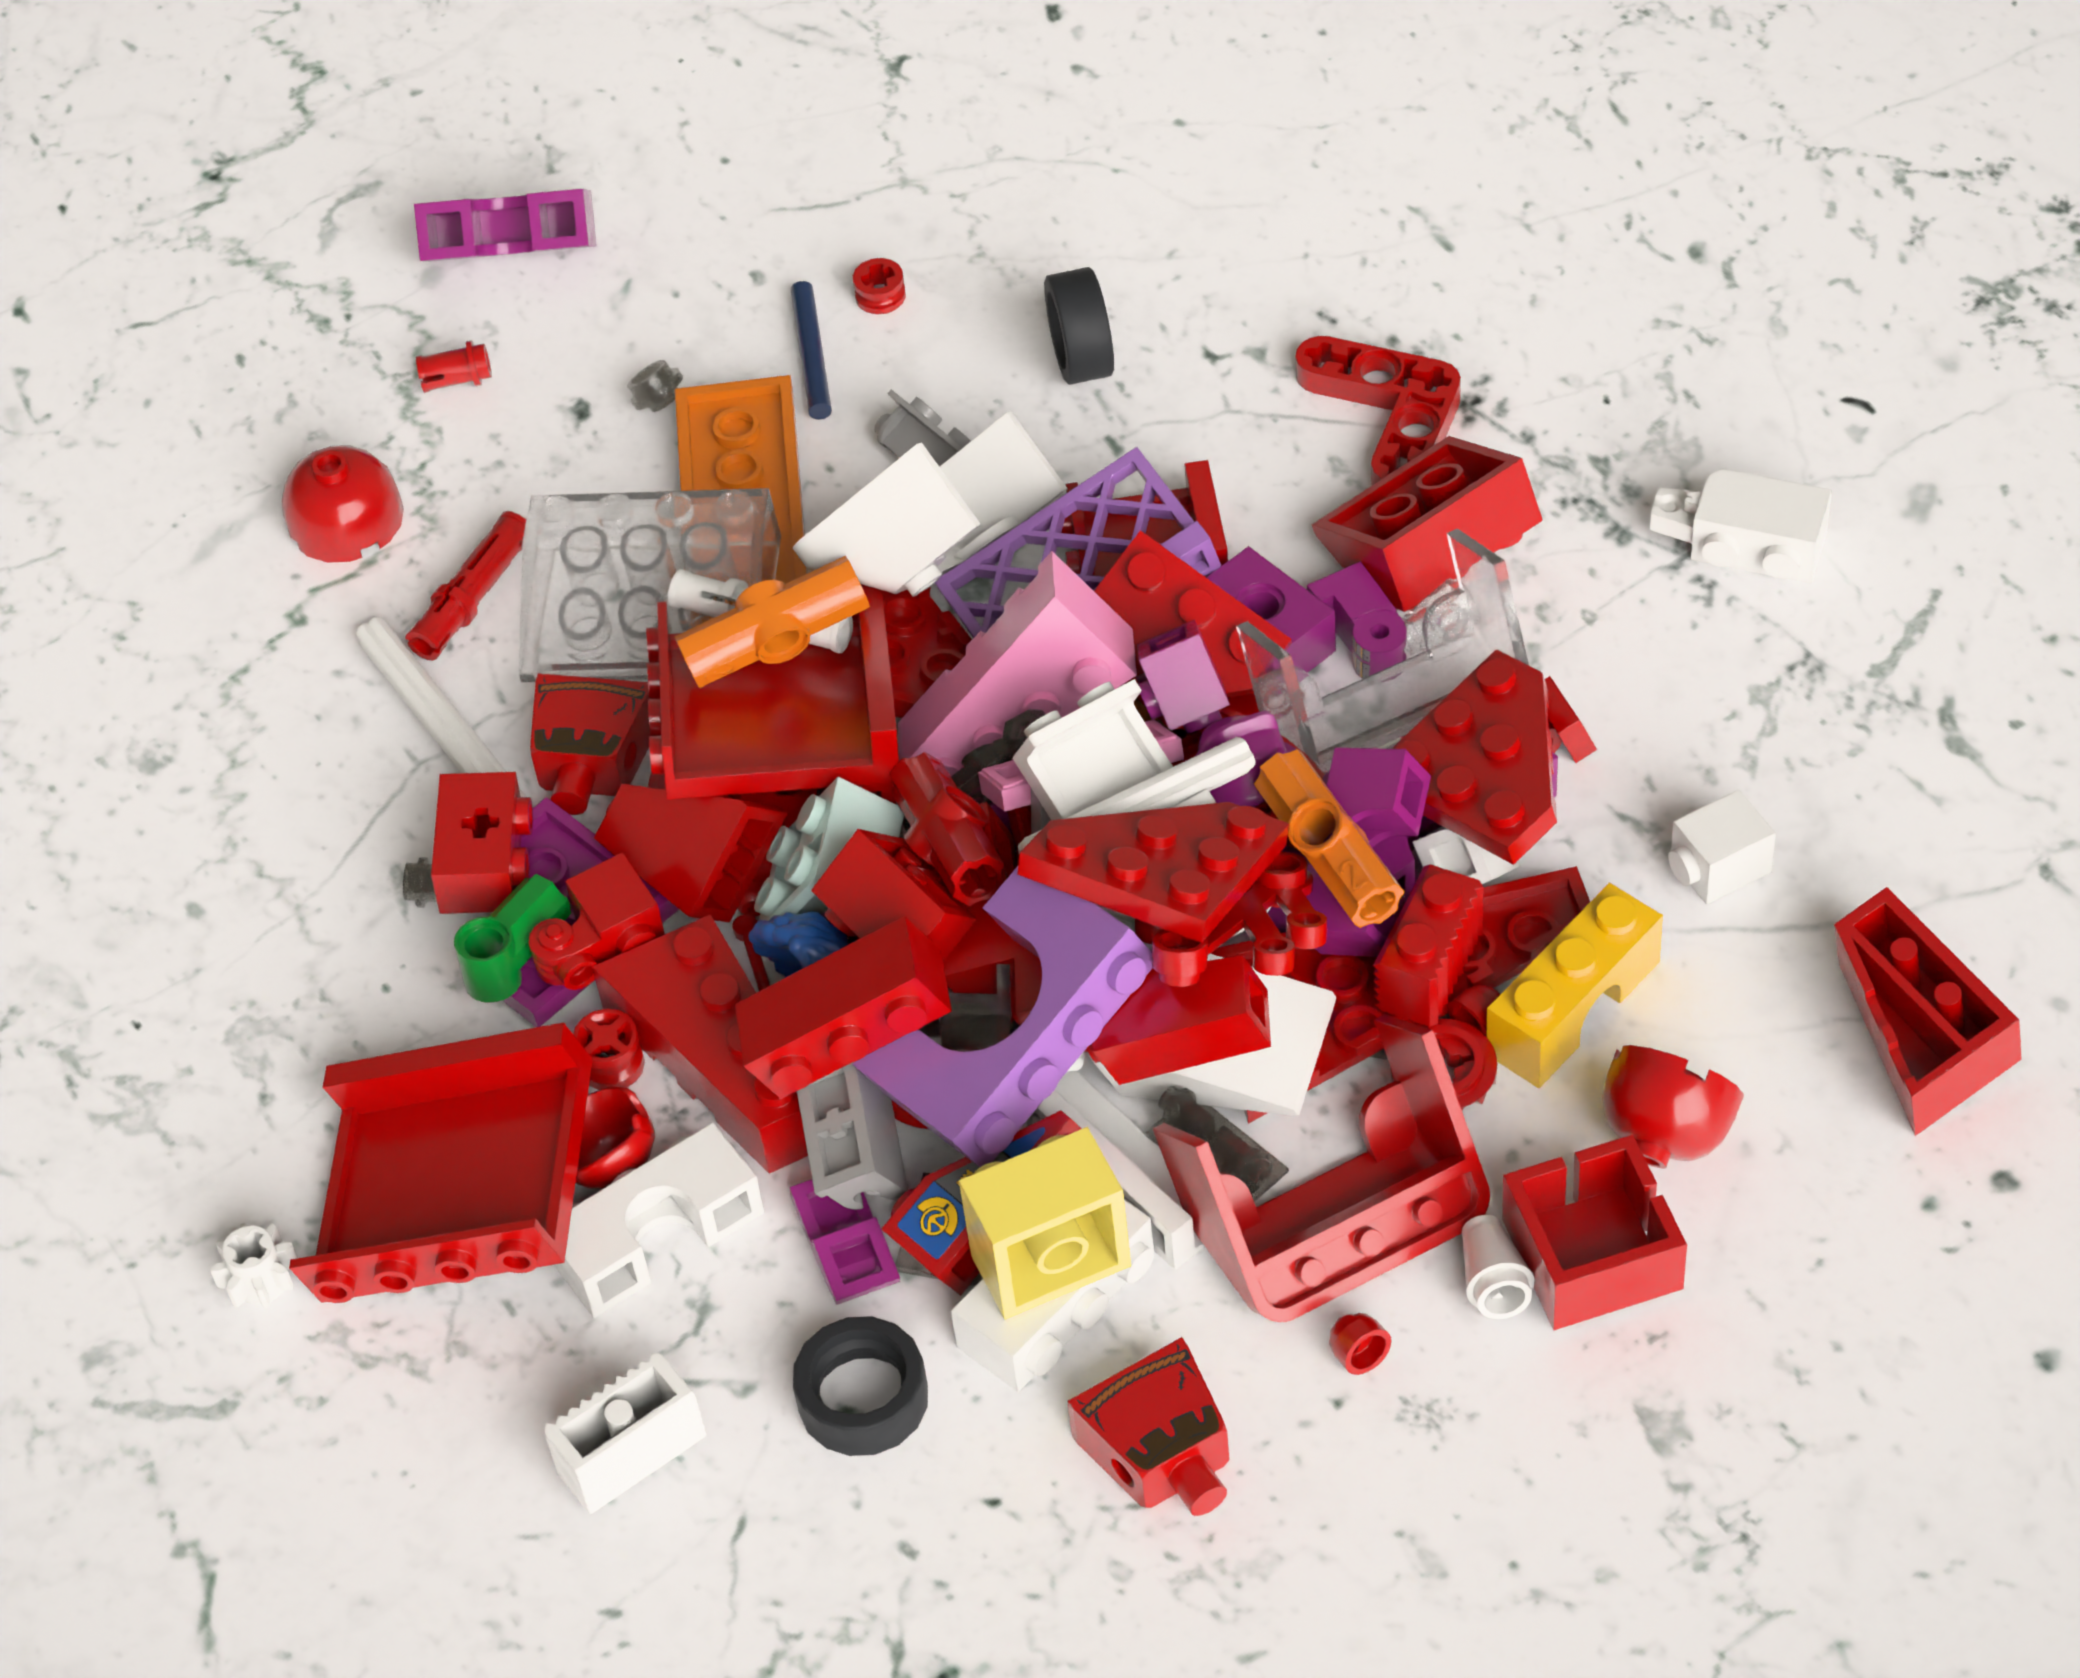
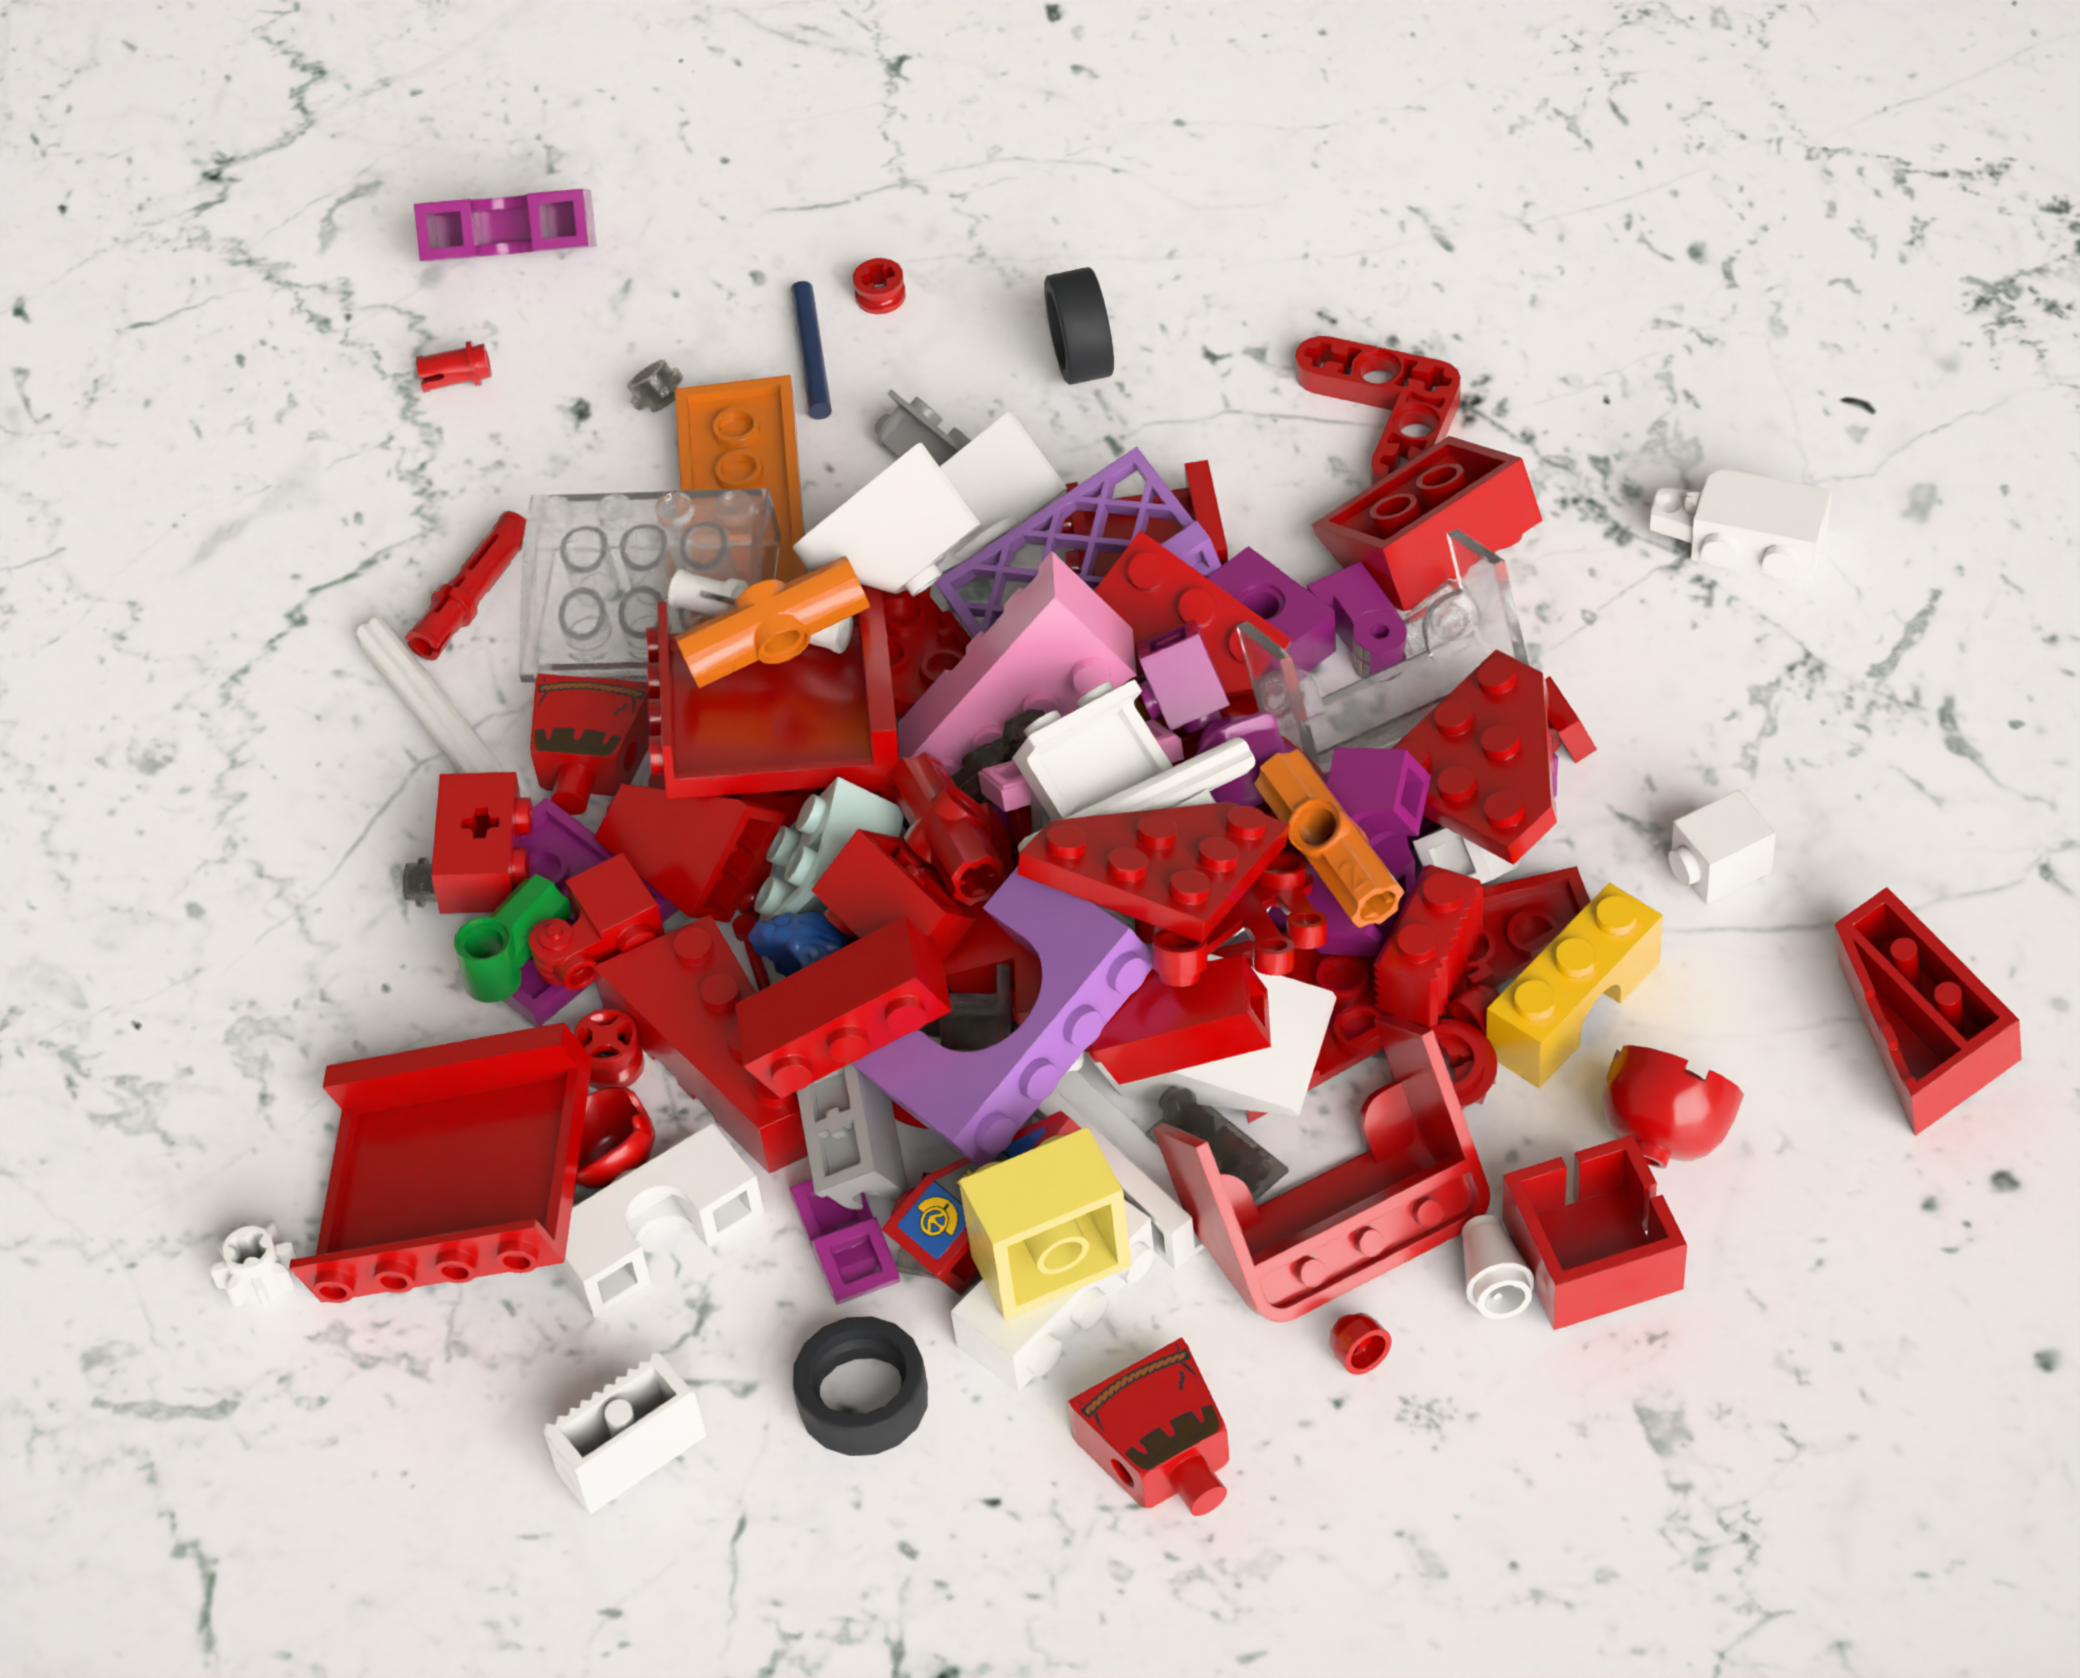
(341, 503): red cylinder -> none

